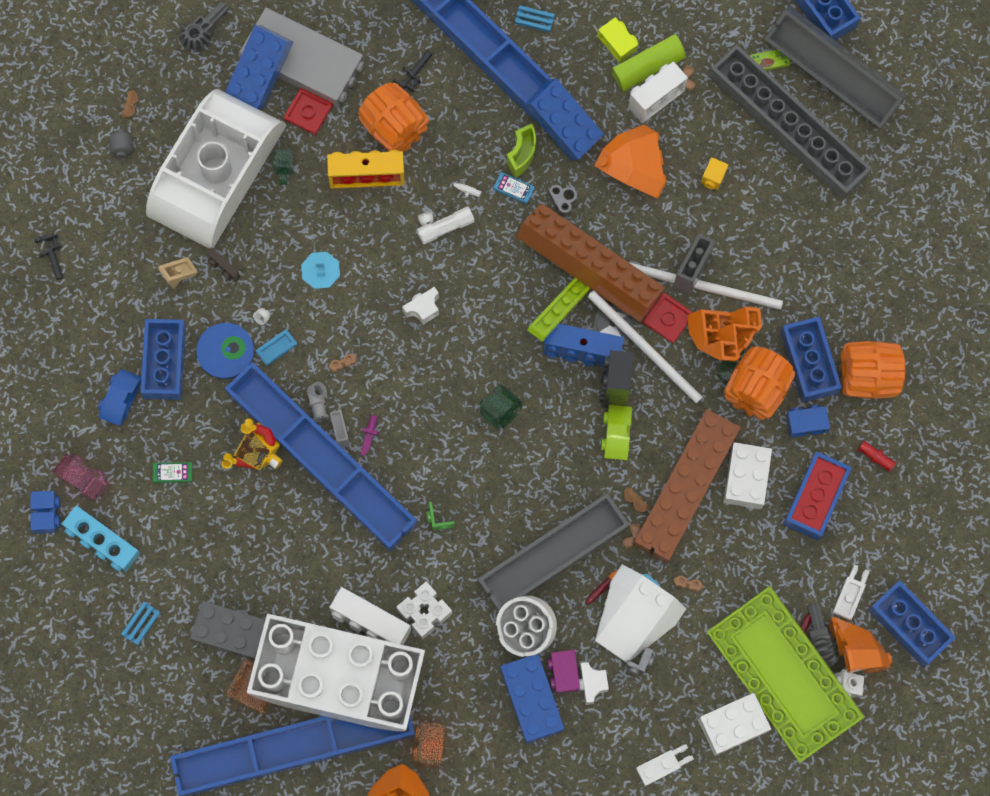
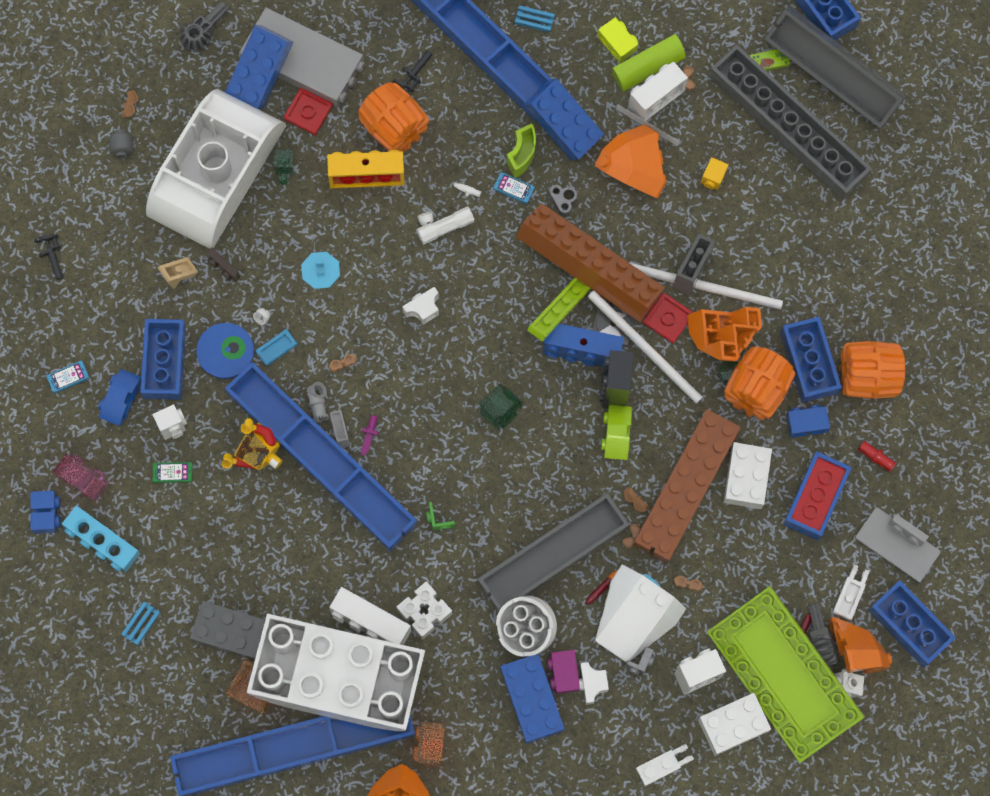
(68, 377): none -> tile
(170, 422): none -> white brick
(641, 121): none -> white sticker
(699, 671): none -> white brick
(898, 543): none -> light grey bracket

